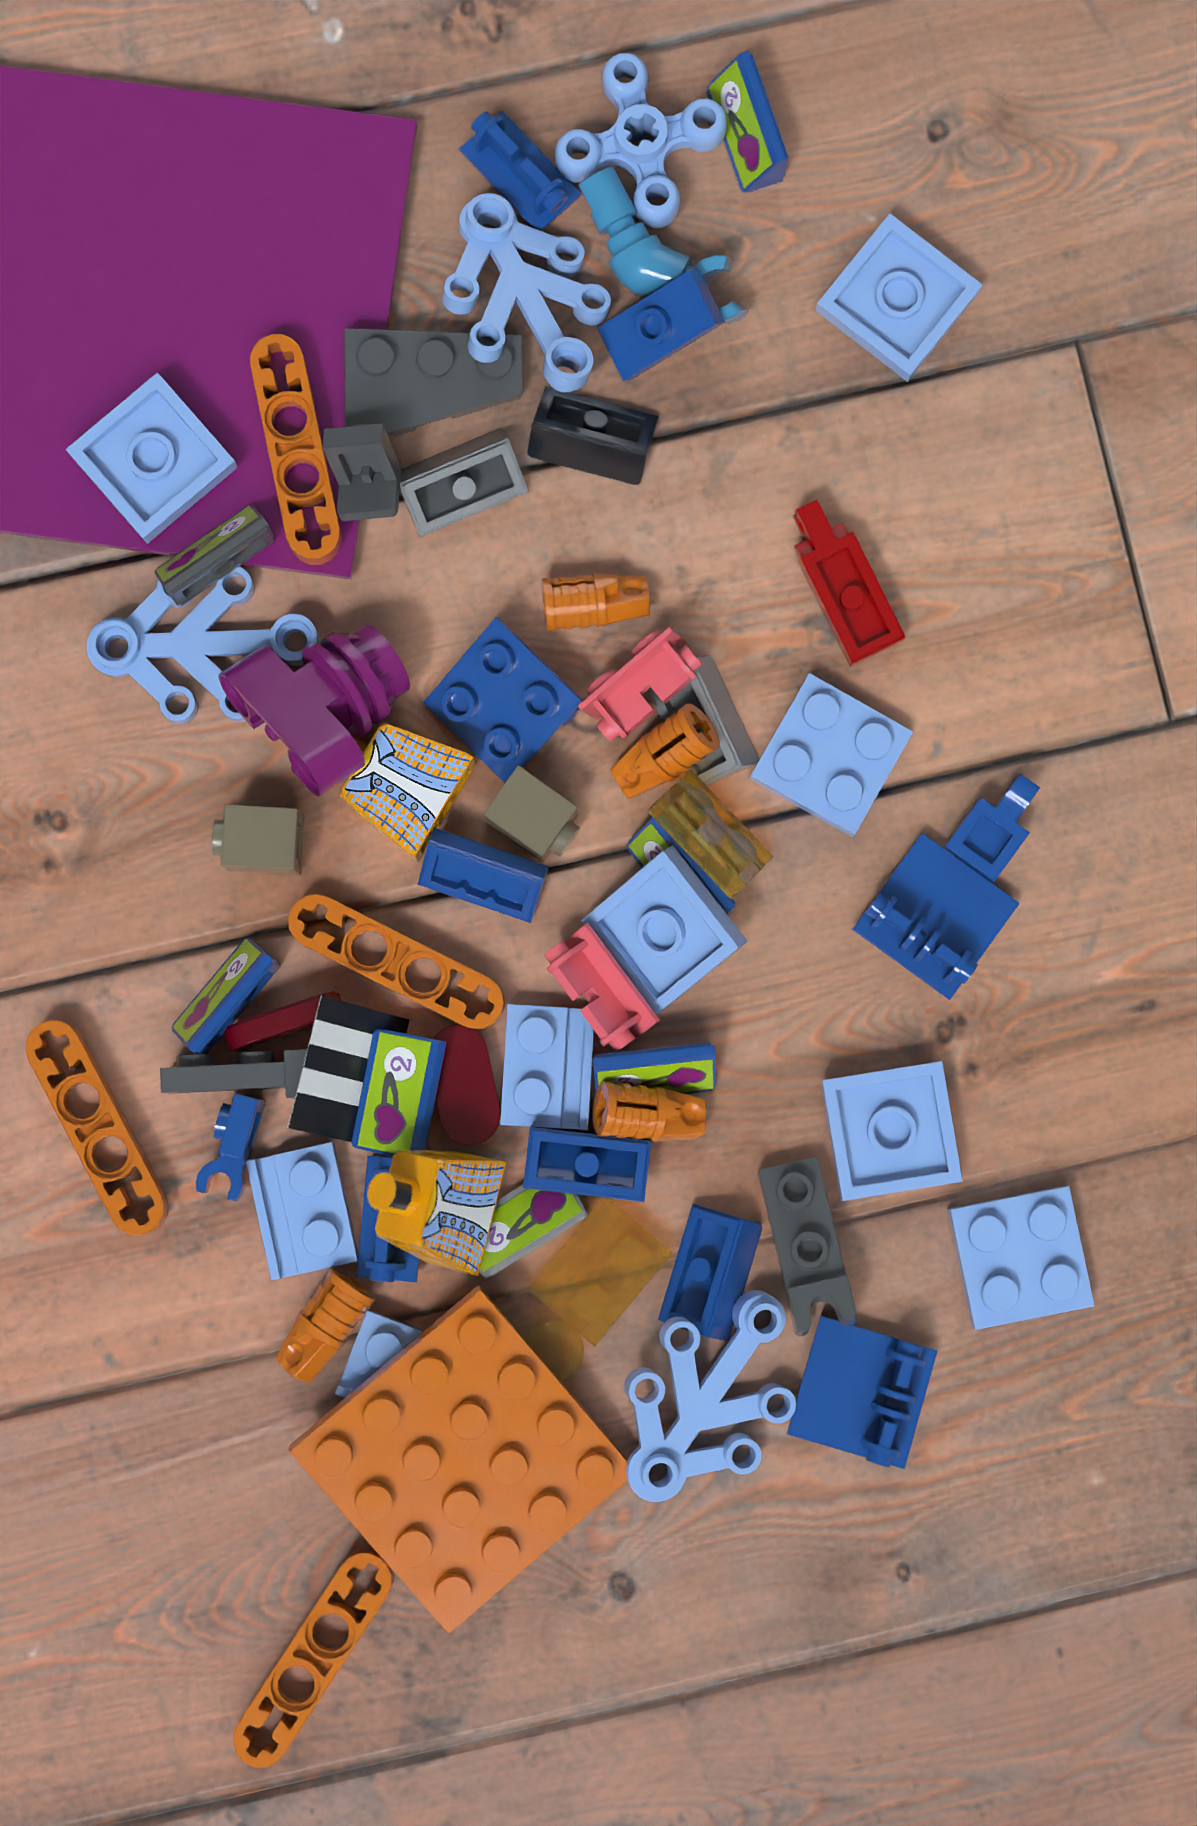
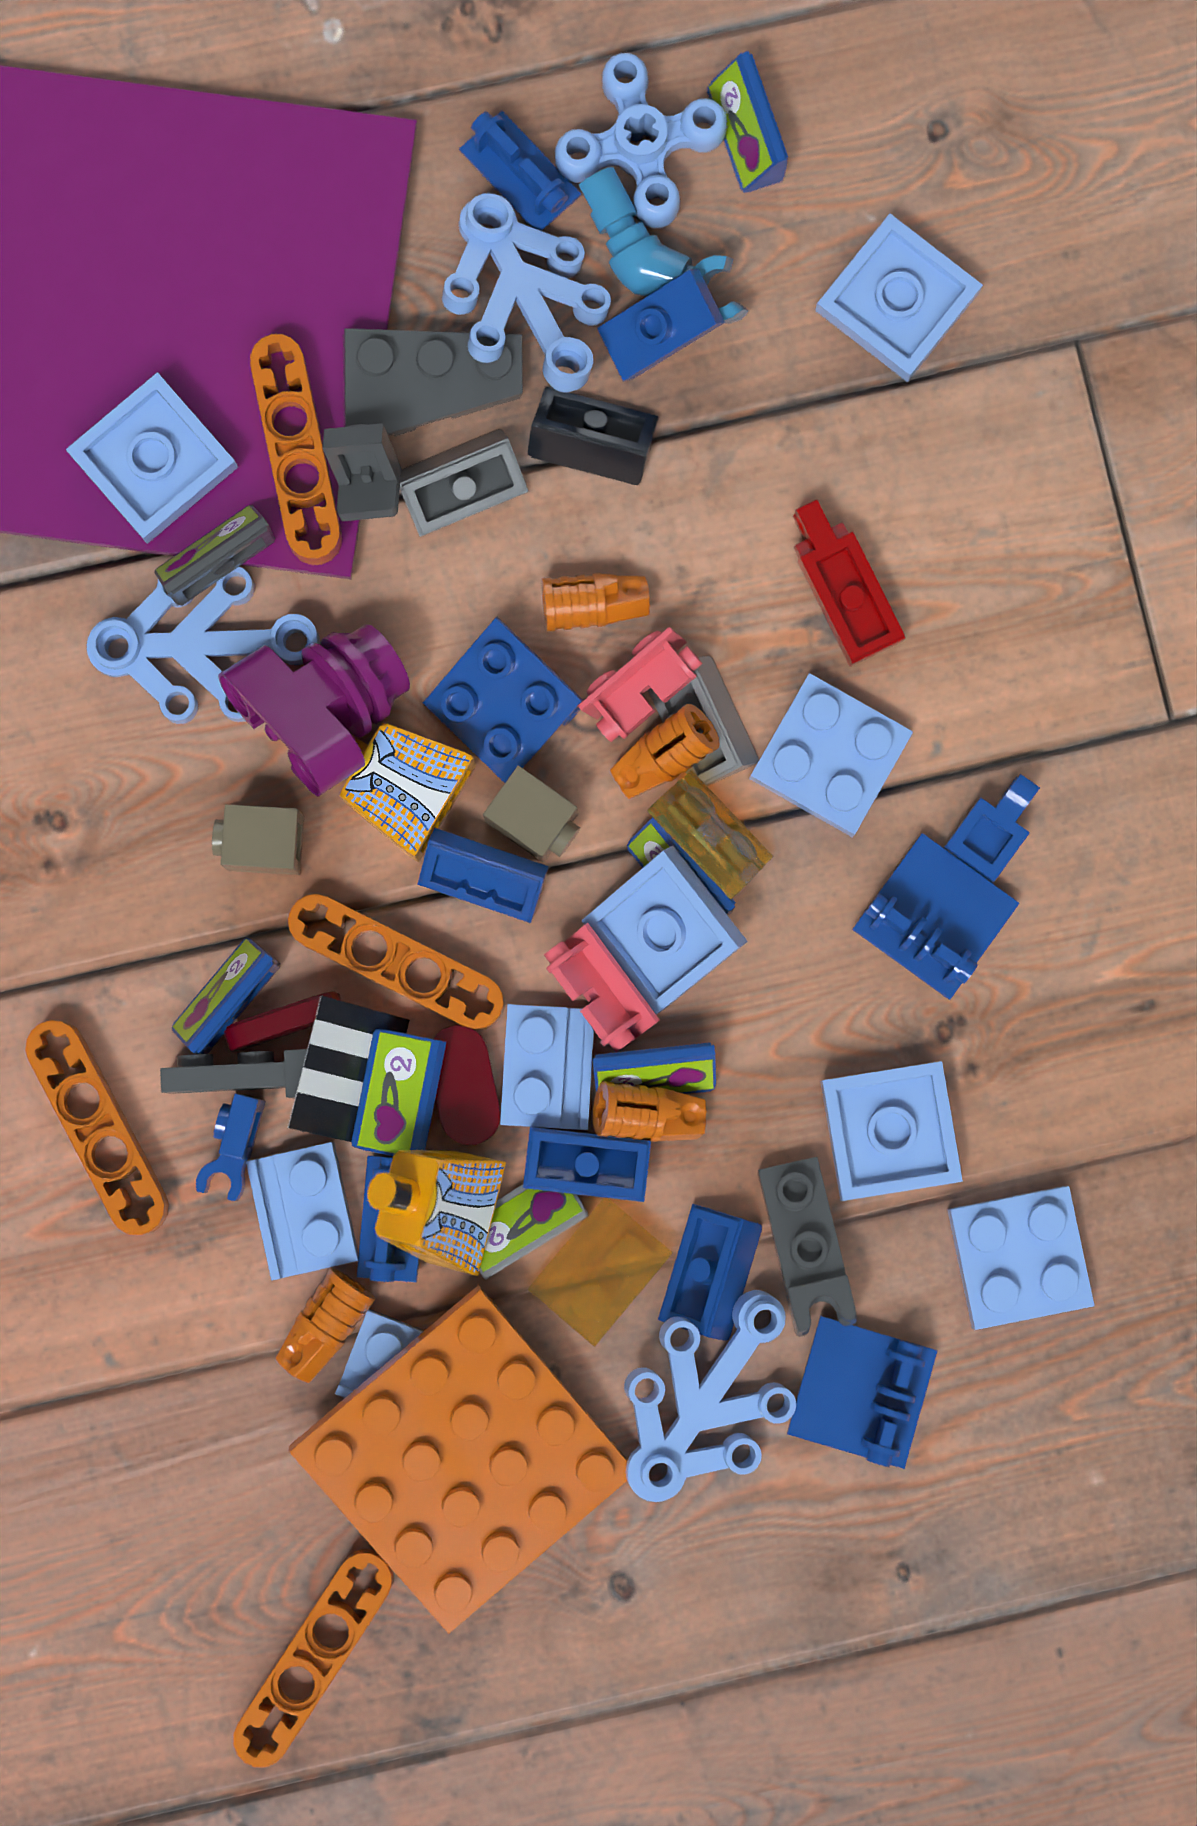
(557, 1346): clear yellow tile -> none

